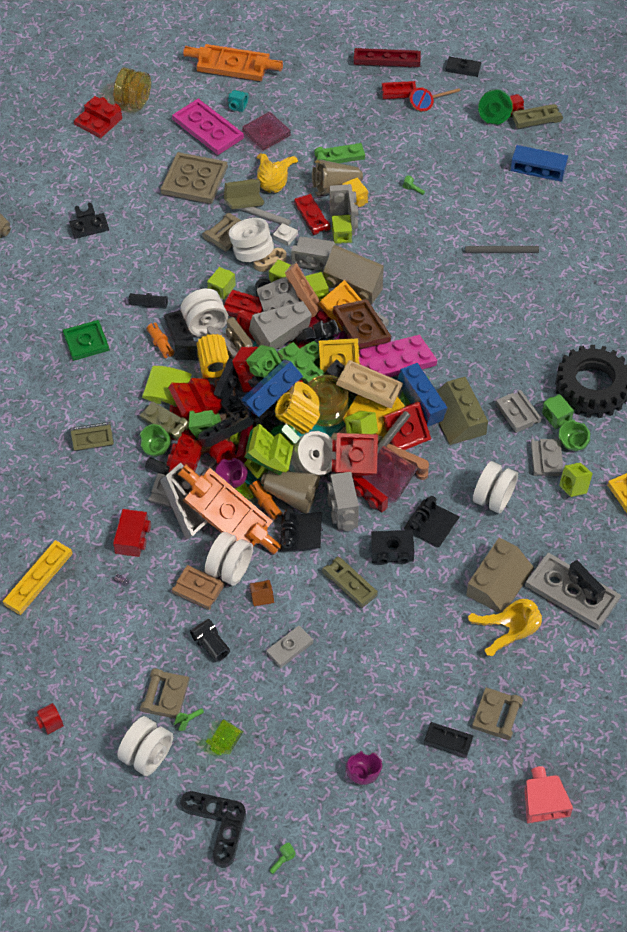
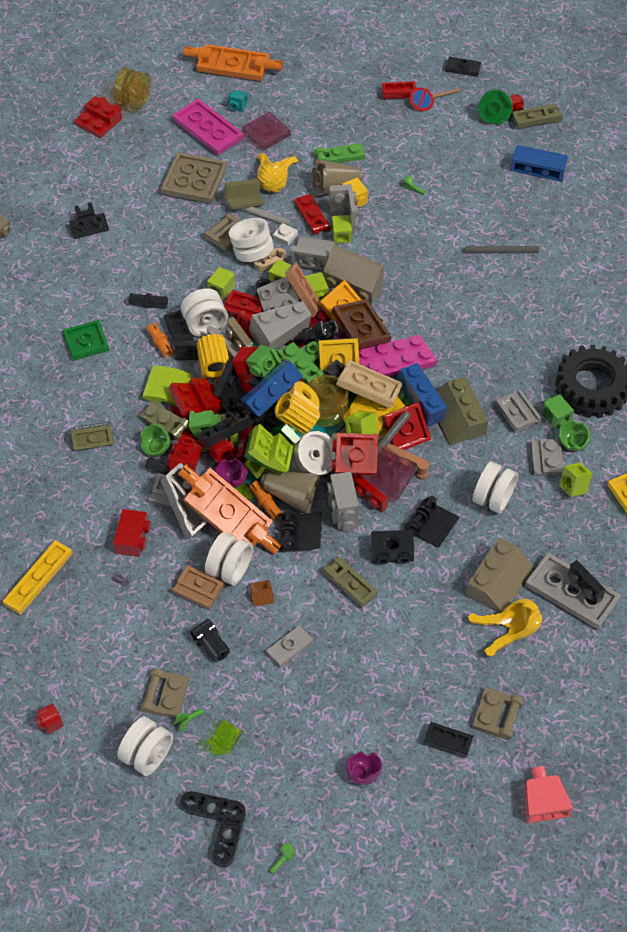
(387, 57): dark red plate -> none

